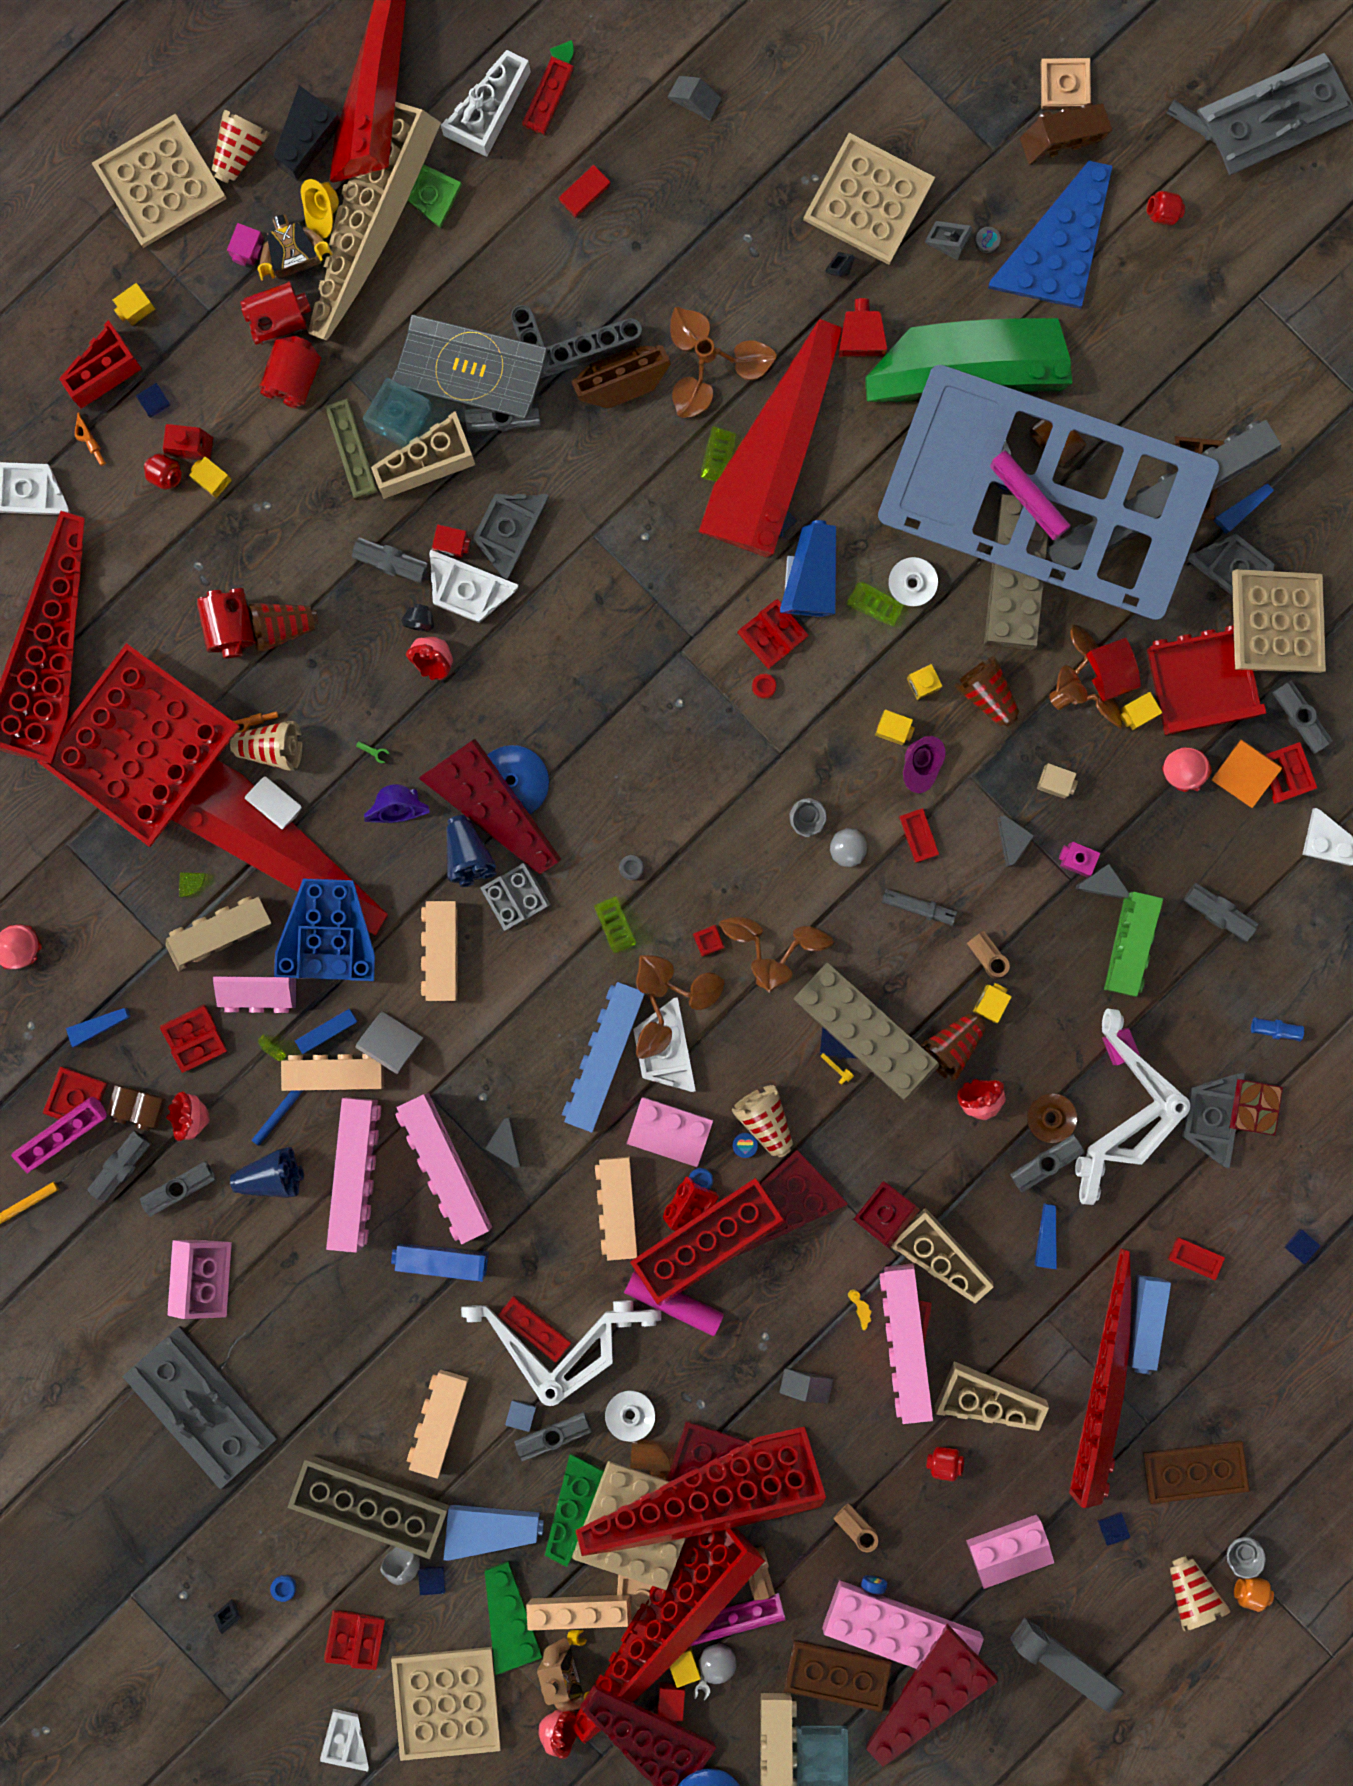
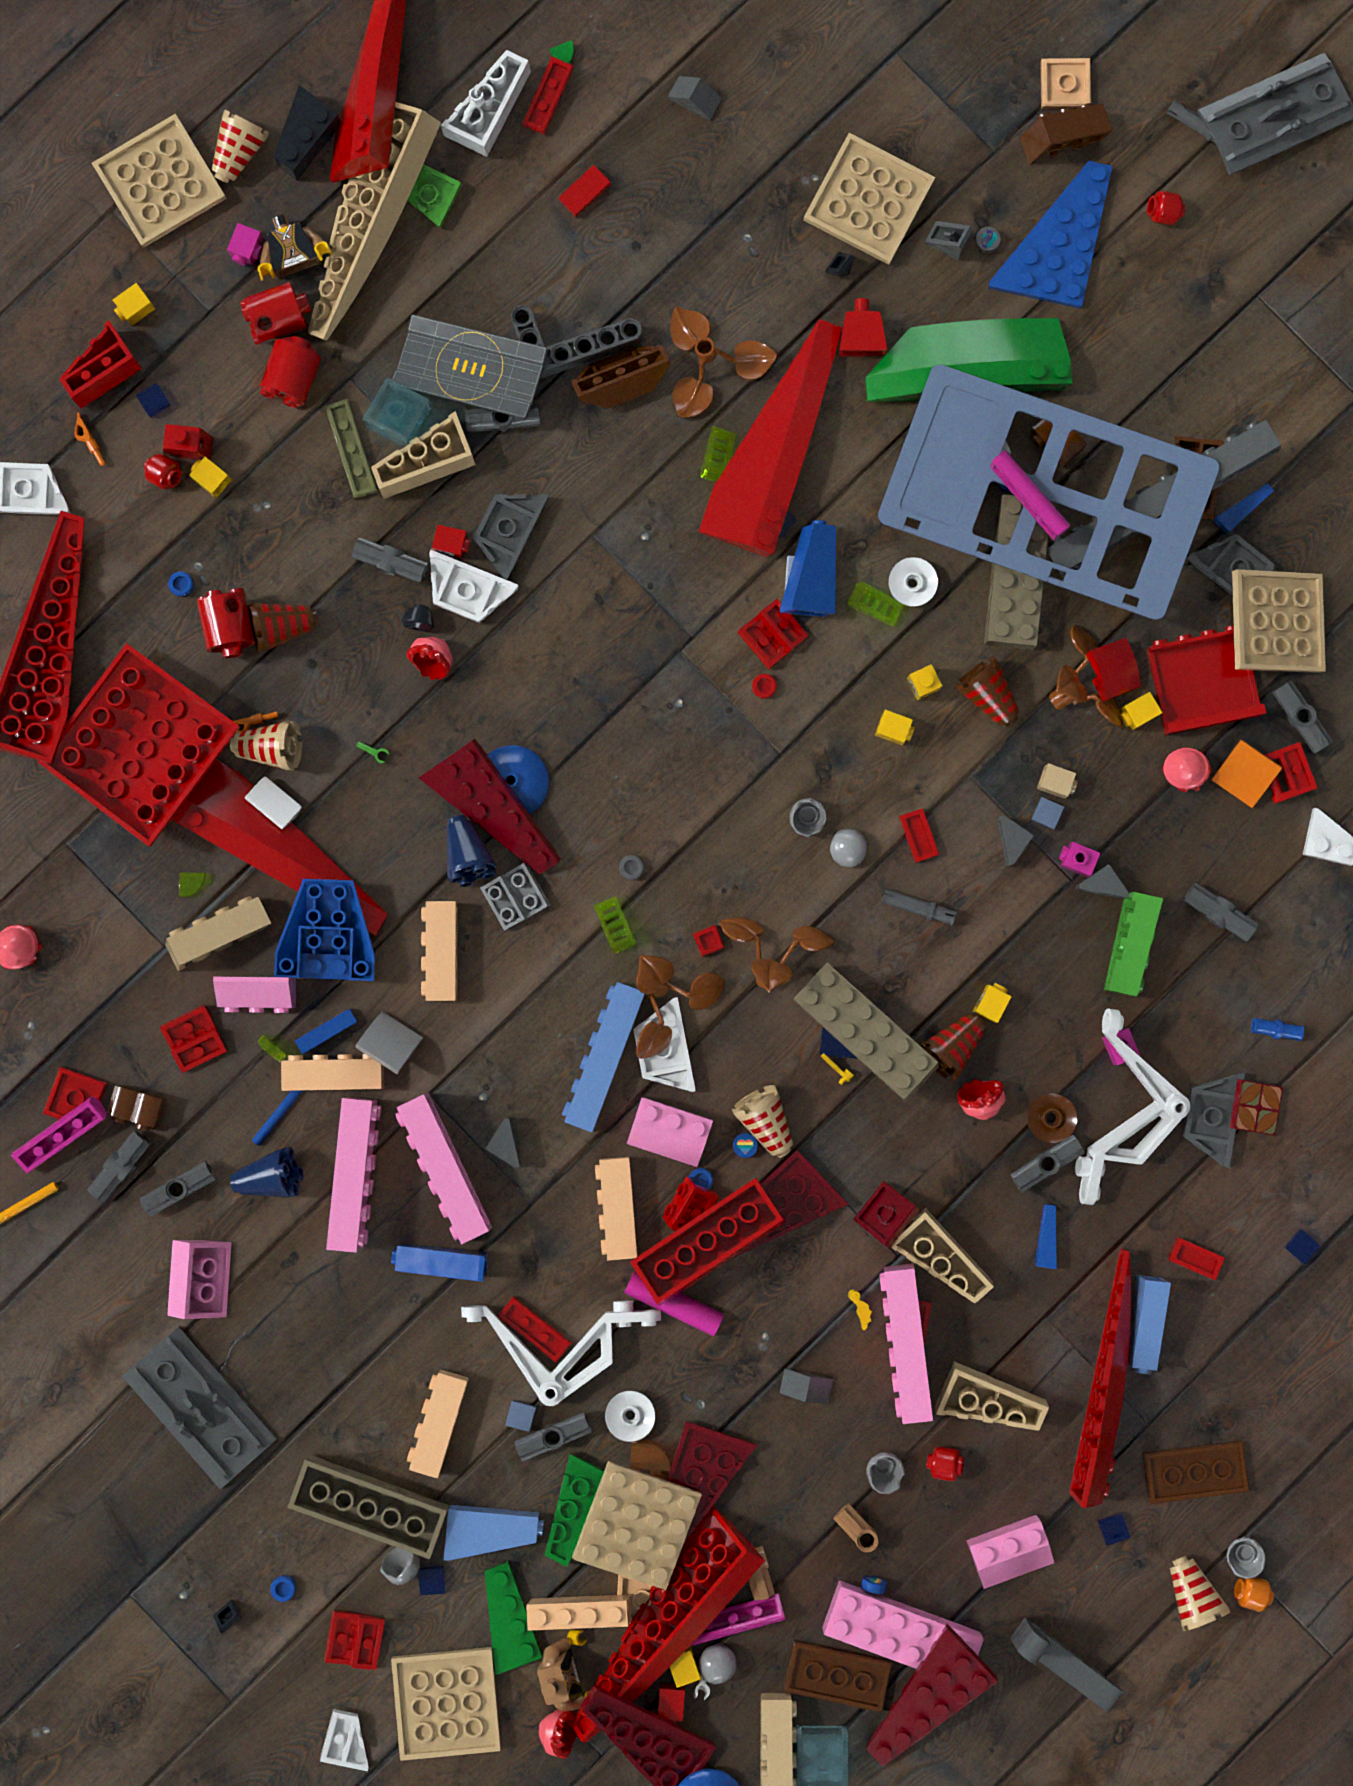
(89, 1029): blue piece -> none
(181, 584): none -> blue tile
(187, 1116): hair -> none
(319, 205): yellow piece -> none
(396, 804): dark purple hat -> none
(746, 1486): red wedge -> none
(885, 1472): none -> light grey hair
(923, 763): magenta piece -> none
(986, 953): medium nougat piece -> none
(1047, 813): none -> sand blue tile

